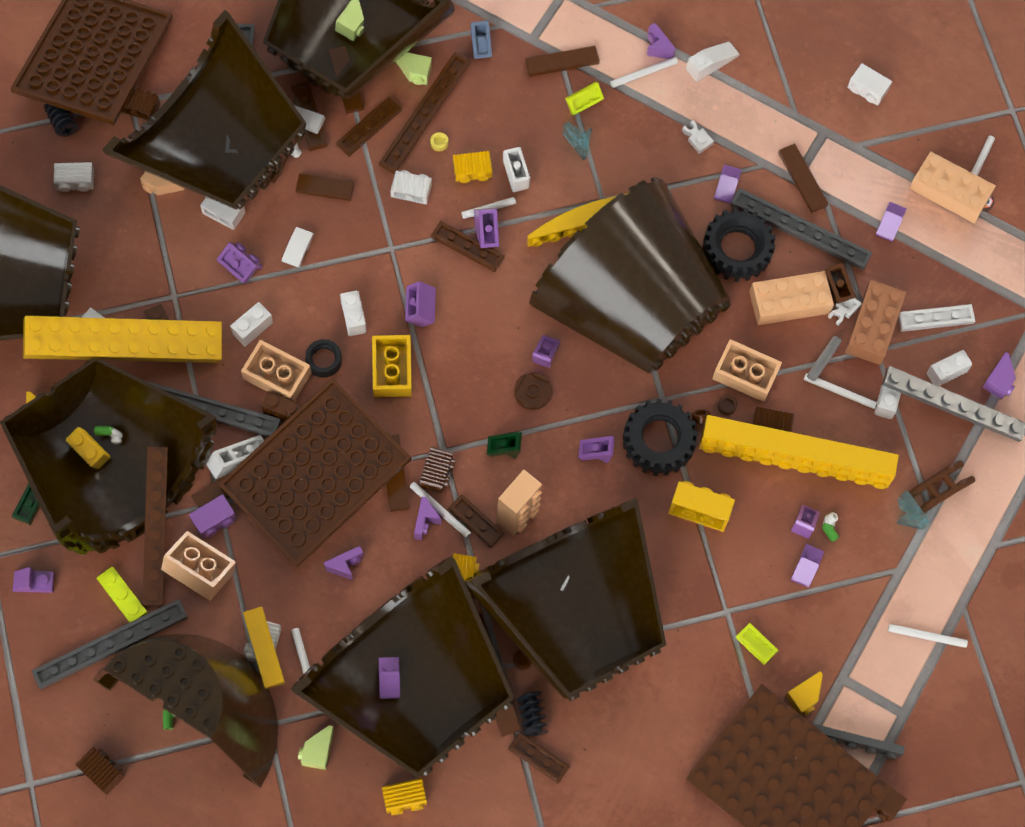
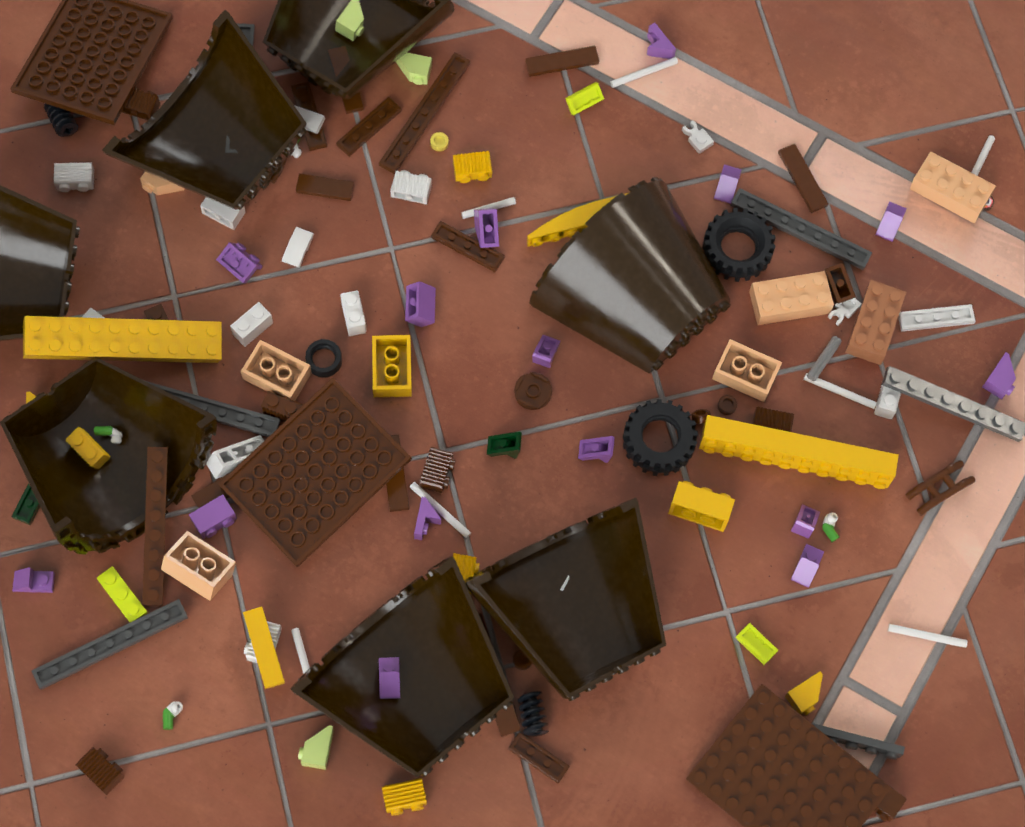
(207, 689): dark brown cone -> none
(340, 564): medium lavender slope -> none
(476, 520): reddish brown tile -> none
(480, 39): sand blue slope -> none
(516, 169): white brick -> none
(519, 503): light nougat brick -> none
(579, 142): clear light blue slope -> none
(710, 60): white slope -> none
(869, 84): white brick -> none
(915, 516): clear light blue slope -> none
(949, 368): white brick -> none

